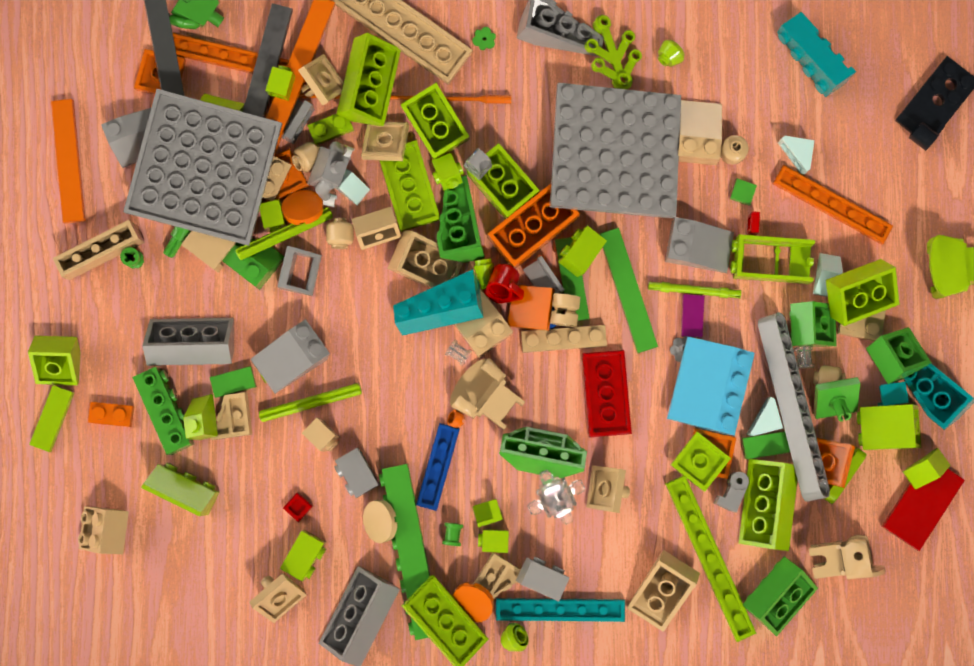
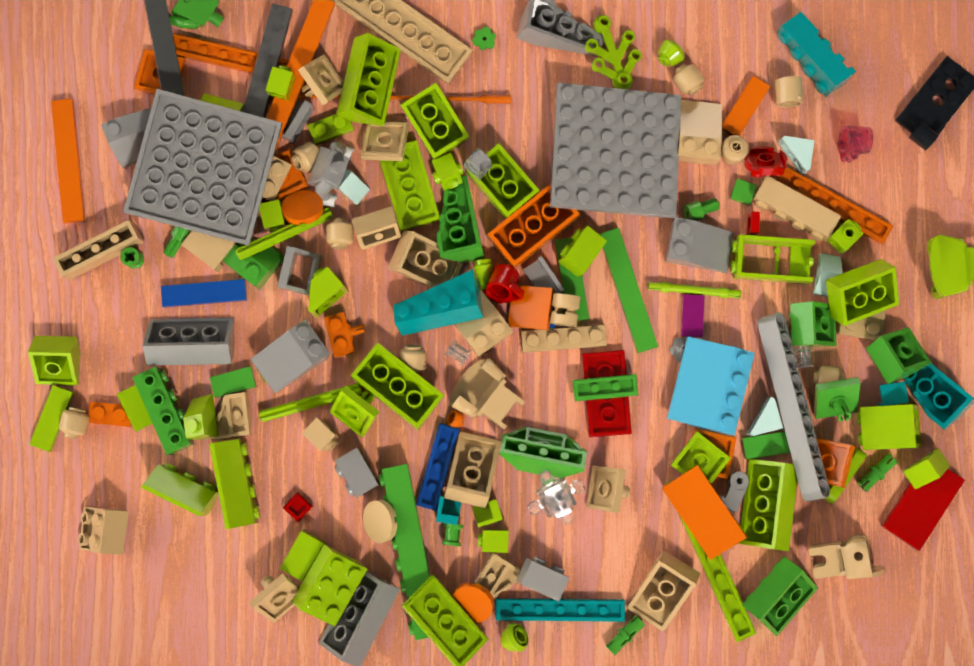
(74, 422): none -> tan head
(134, 408): none -> lime tile
(204, 293): none -> blue tile
(234, 483): none -> lime slope
(324, 291): none -> lime slope
(329, 585): none -> lime brick
(342, 334): none -> orange plate
(355, 410): none -> lime tile
(397, 386): none -> lime slope
(413, 357): none -> tan head
(448, 511): none -> teal panel
(472, 469): none -> tan slope
(605, 387): none -> bright green tile
(625, 635): none -> bright green pin
(689, 79): none -> tan head
(697, 210): none -> bright green piece
(704, 512): none -> orange tile
(745, 106): none -> orange tile
(765, 162): none -> red plate
(789, 92): none -> tan piece
(795, 208): none -> tan brick
(845, 236): none -> lime brick
(855, 141): none -> clear pink piece
(877, 472): none -> bright green pin

